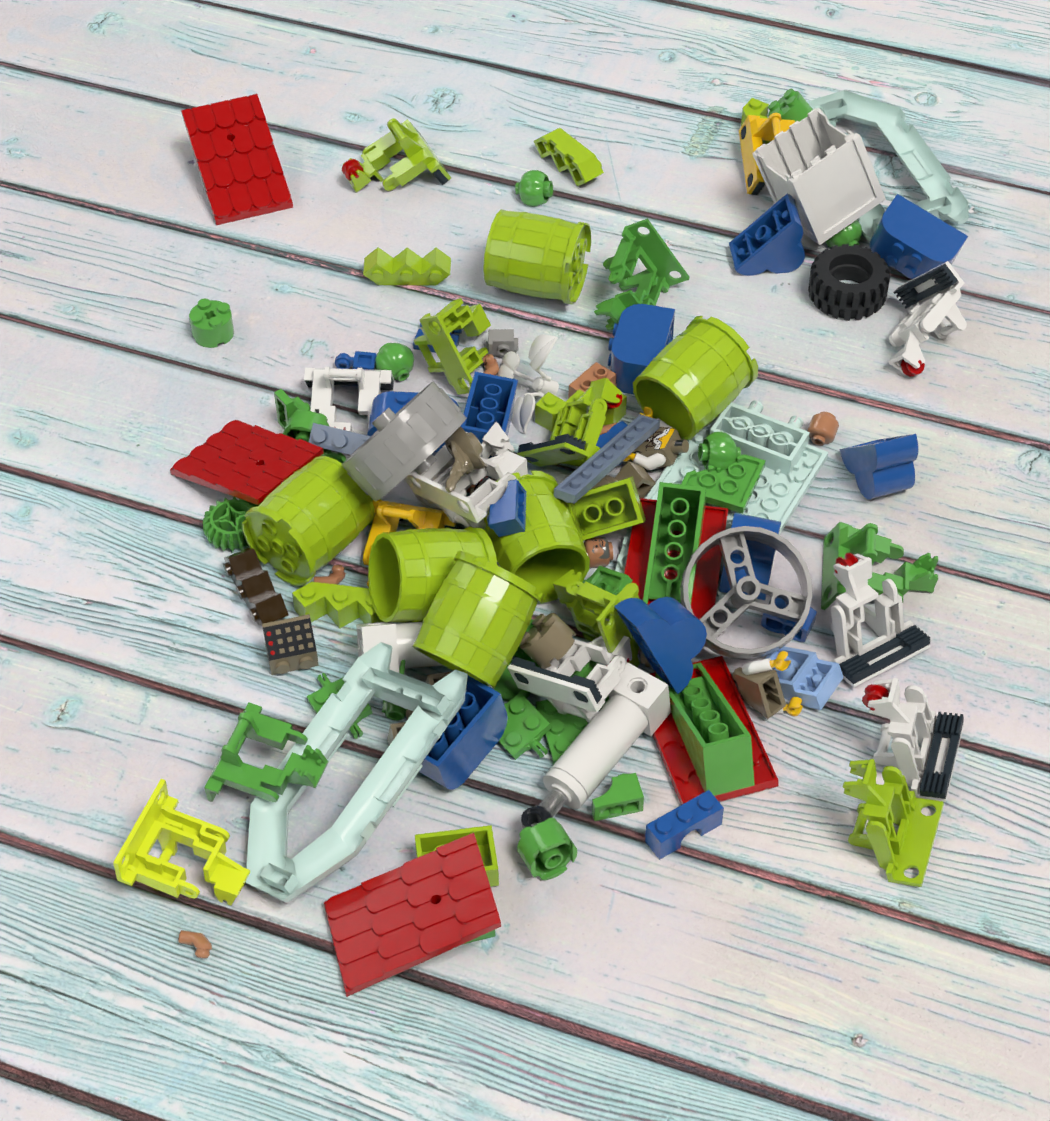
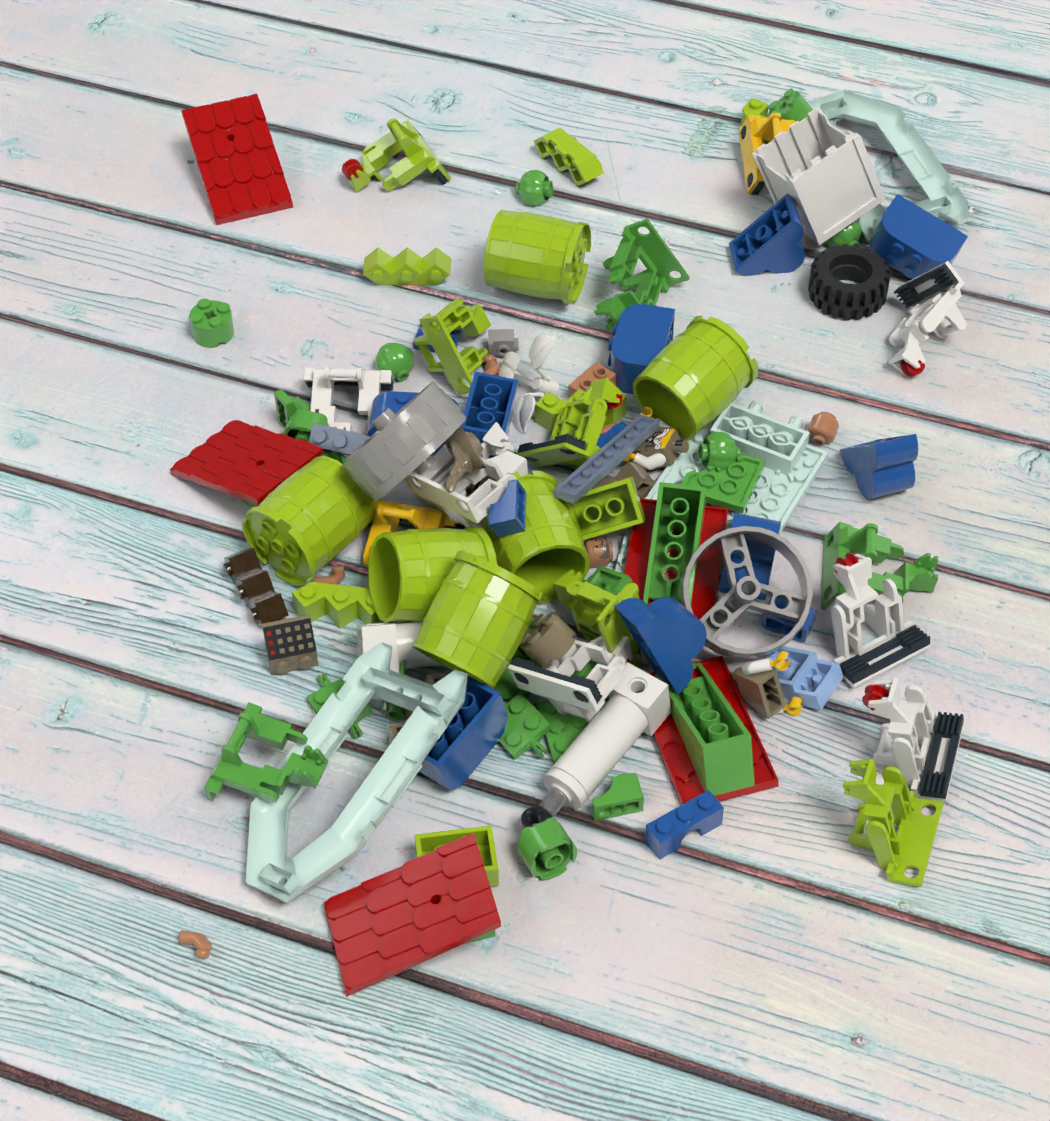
(163, 822): neon yellow container -> none
(224, 523): bright green gear -> none
(360, 360): blue plate -> none

